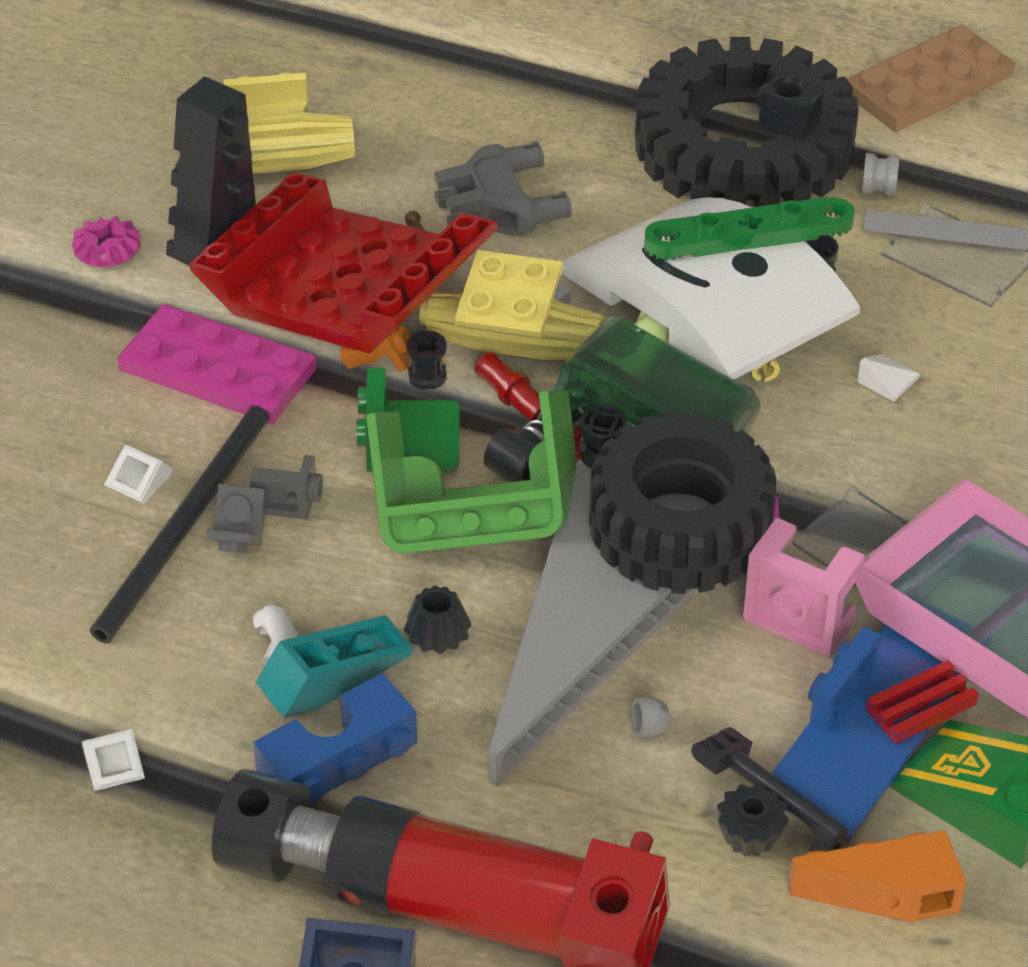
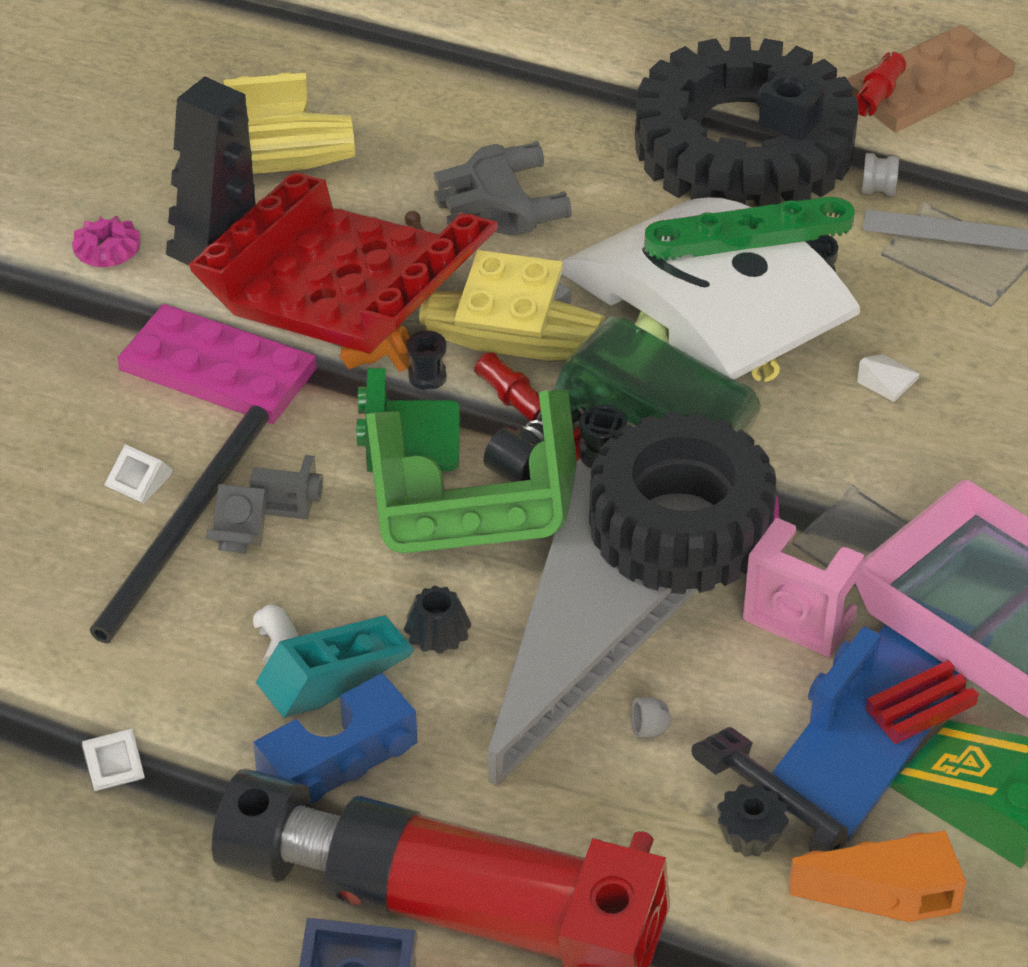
(880, 83): none -> red pin

